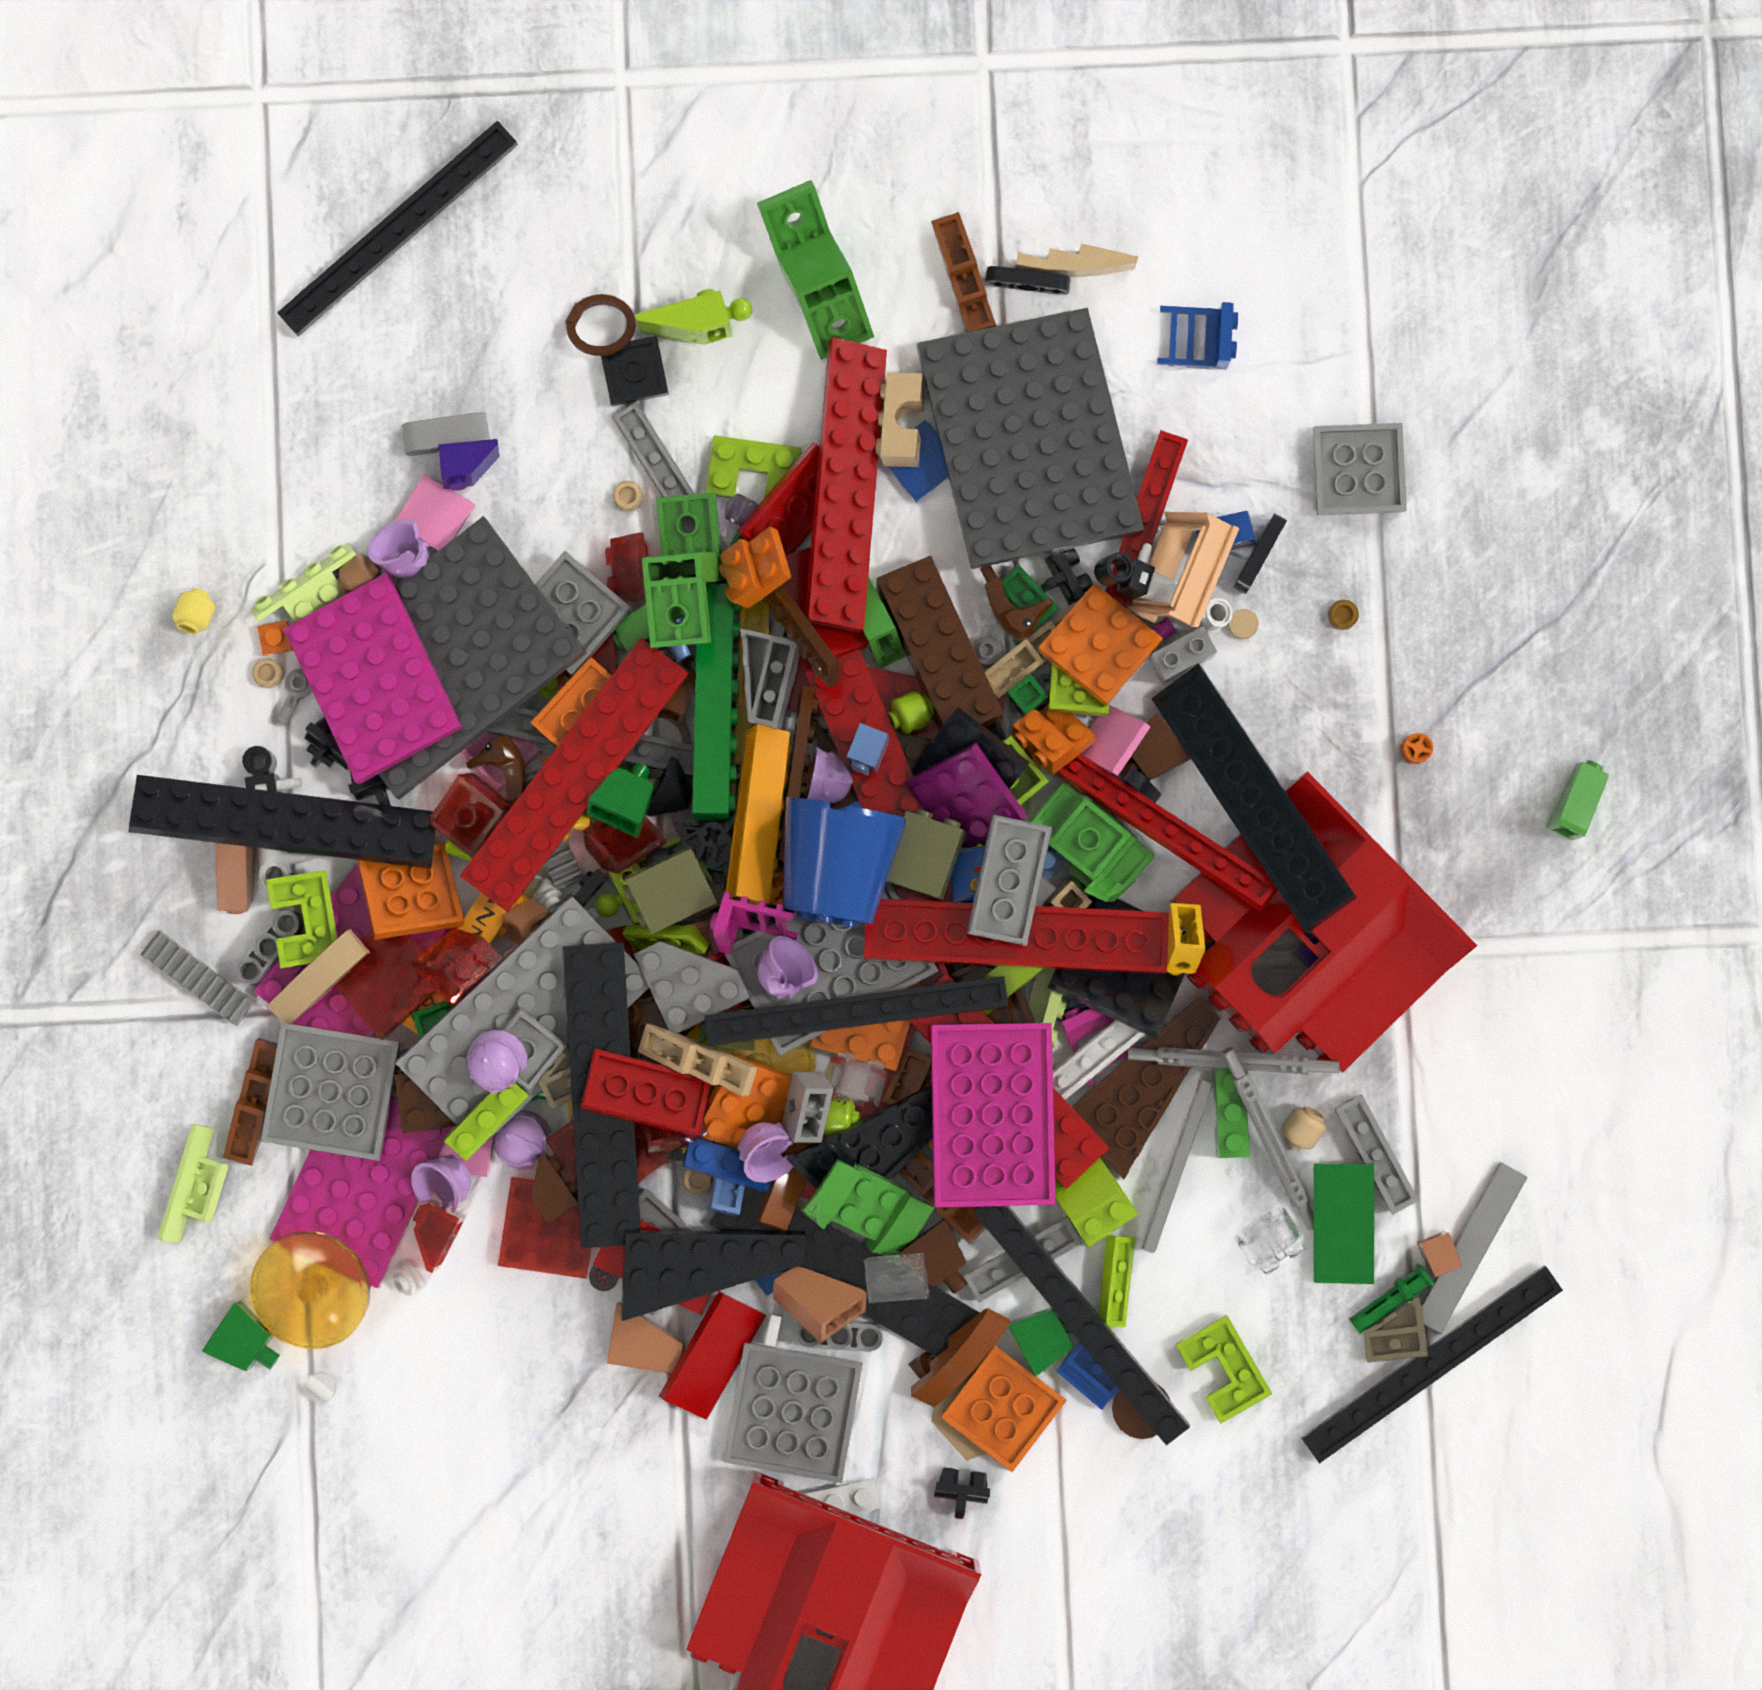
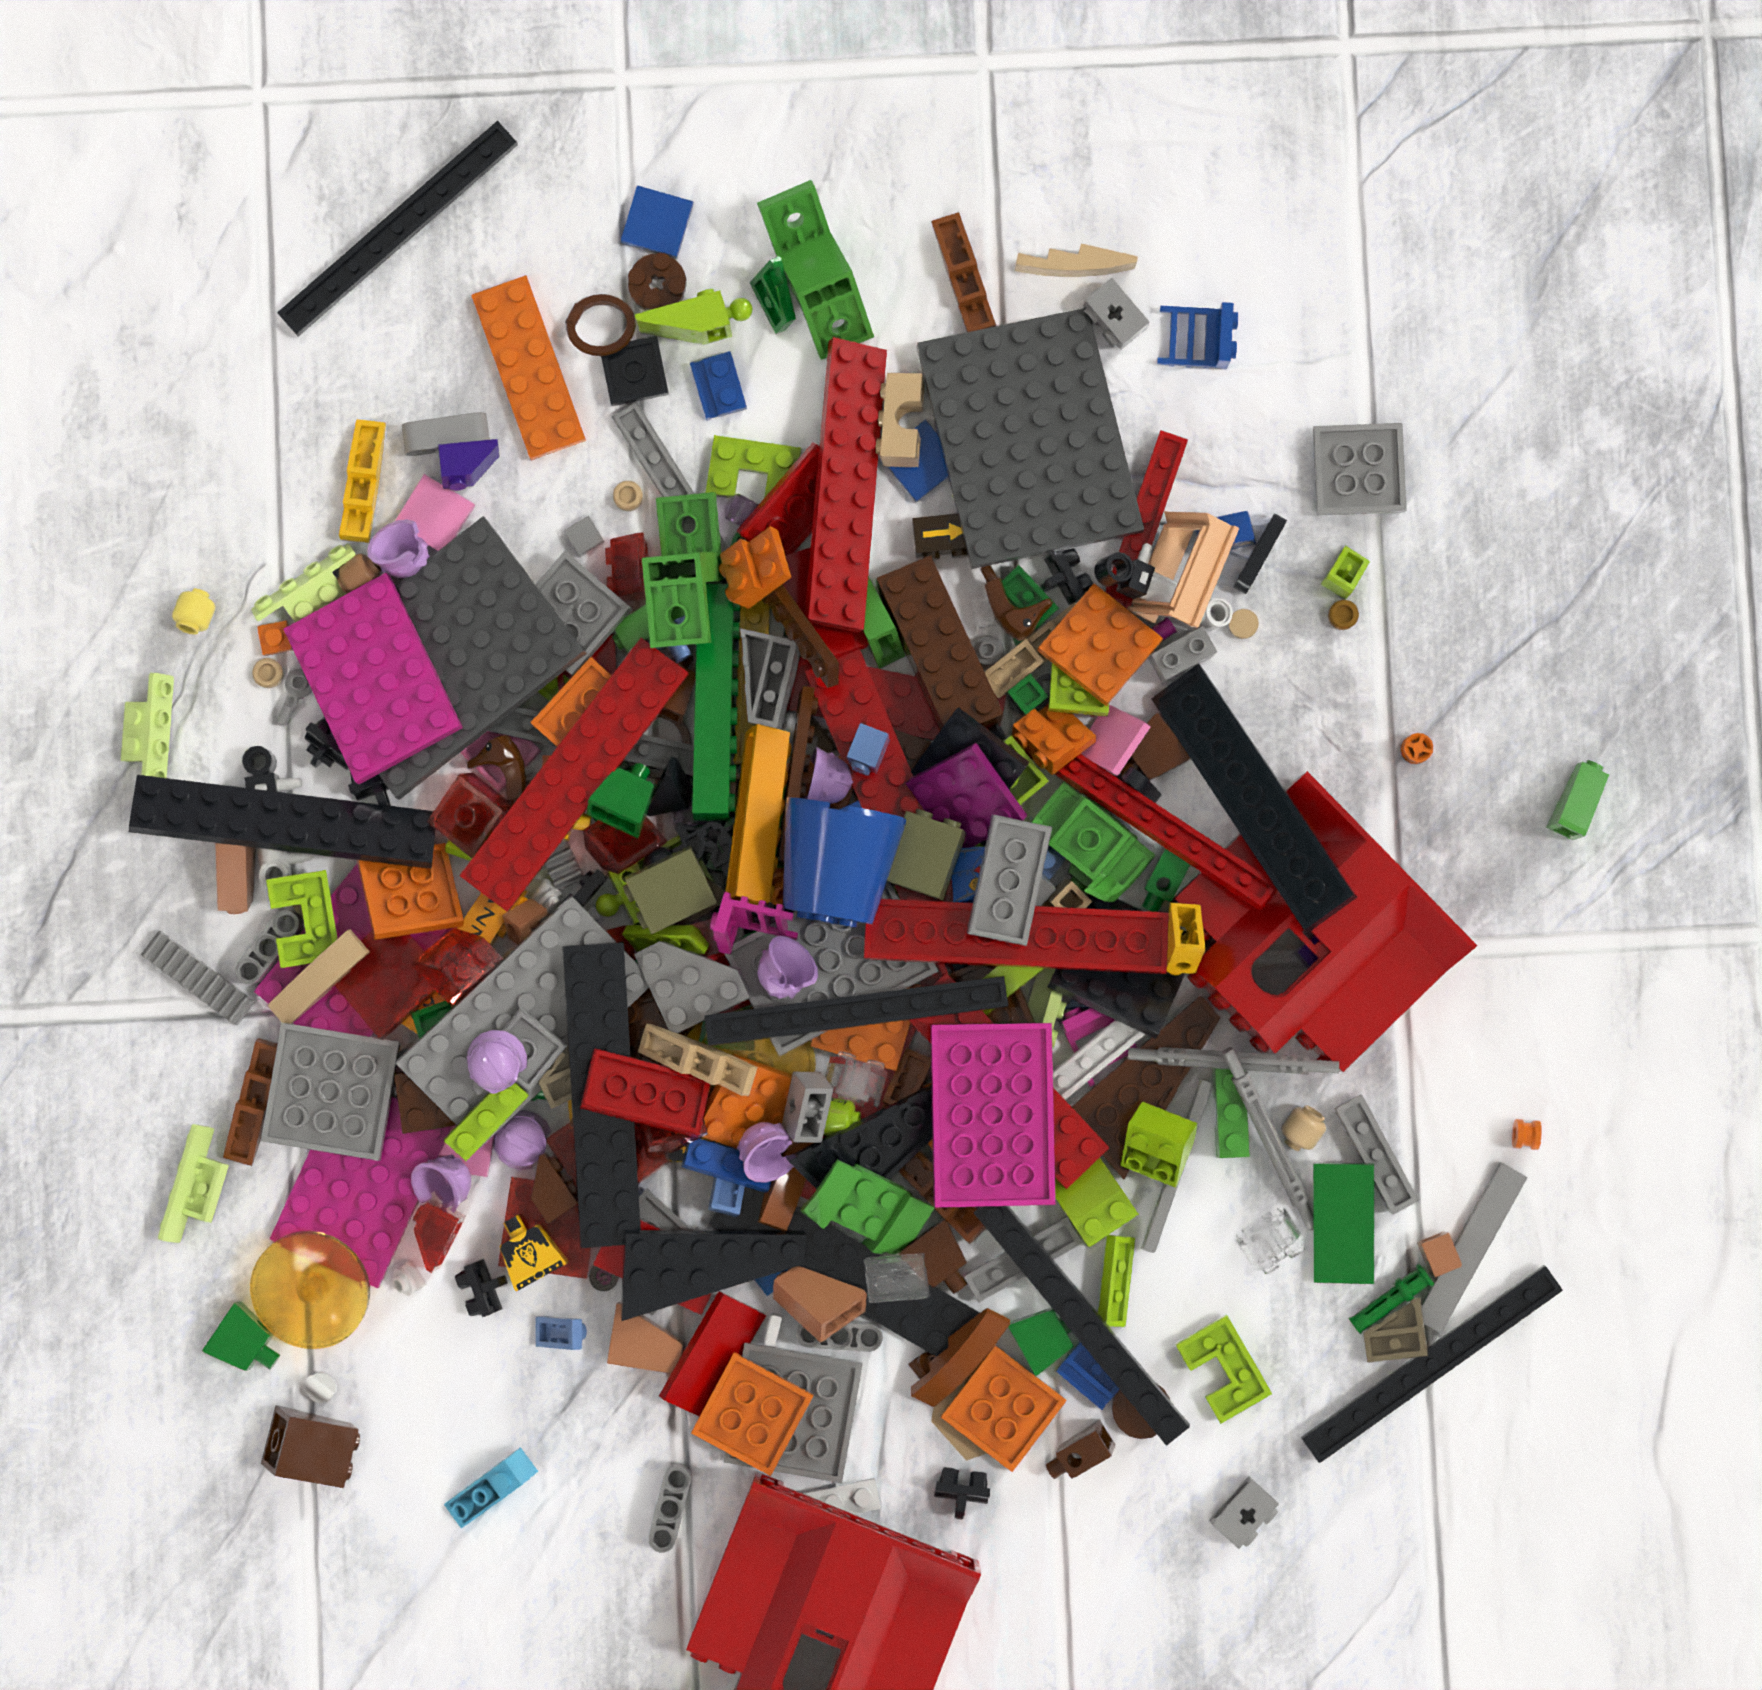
(148, 727): none -> yellowish green bracket
(310, 1447): none -> reddish brown slope
(362, 480): none -> yellow slope
(483, 1287): none -> black hips
(491, 1488): none -> medium azure slope
(528, 367): none -> orange plate
(529, 1253): none -> torso
(560, 1332): none -> medium blue tile
(584, 536): none -> light grey tile
(657, 221): none -> blue tile
(658, 266): none -> reddish brown plate
(667, 1522): none -> light grey beam
(696, 1182): tan tile -> none
(718, 385): none -> blue plate
(752, 1414): none -> orange plate
(774, 295): none -> green wing
(910, 712): lime head -> none
(938, 536): none -> dark brown brick
(1028, 280): black beam -> none
(1092, 1445): none -> reddish brown torso
(1113, 299): none -> light grey brick
(1158, 1144): none -> lime slope
(1167, 866): none -> green torso
(1228, 1517): none -> light grey brick
(1345, 573): none -> lime slope
(1526, 1134): none -> orange wheel

